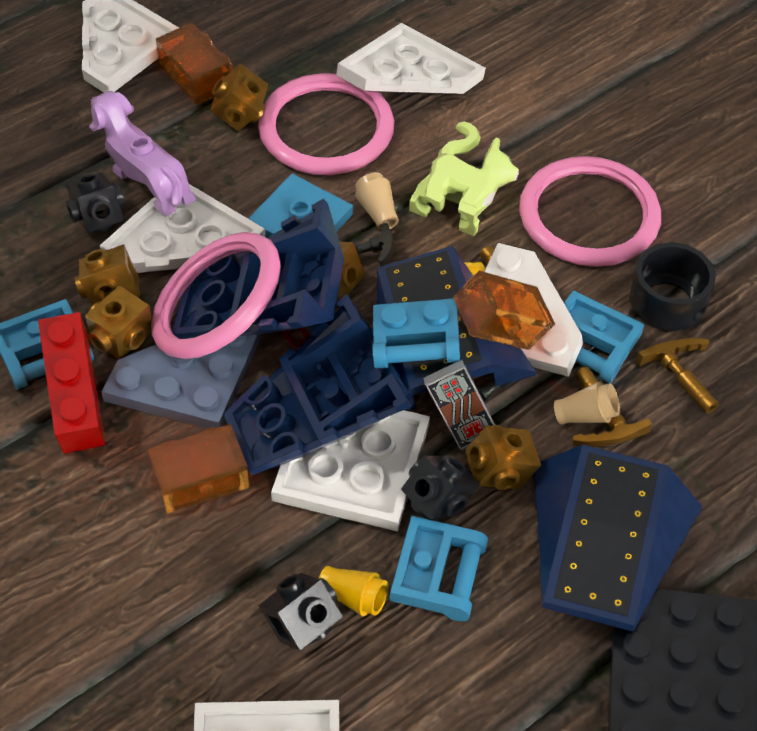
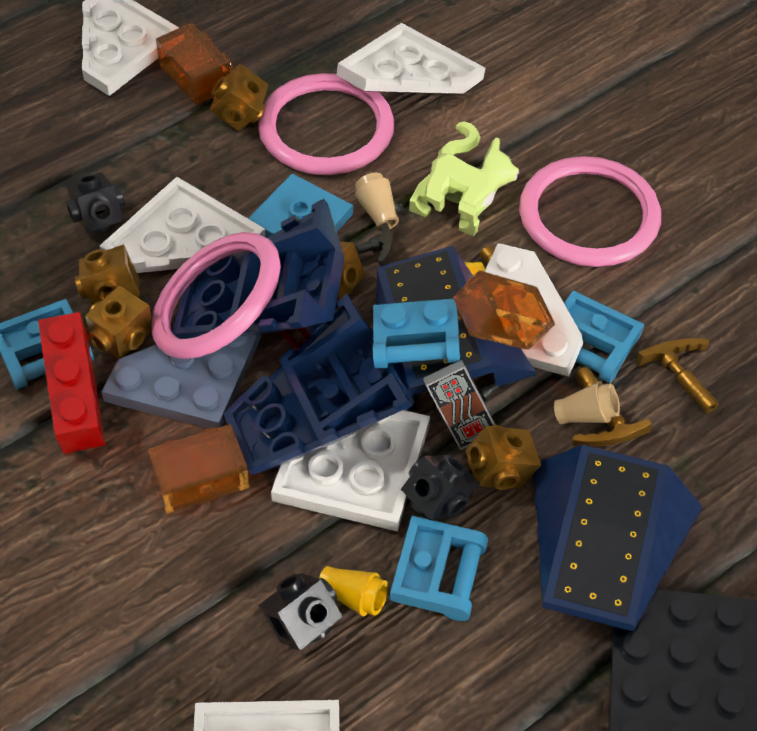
(138, 154): lavender animal -> none
(676, 266): black piece -> none

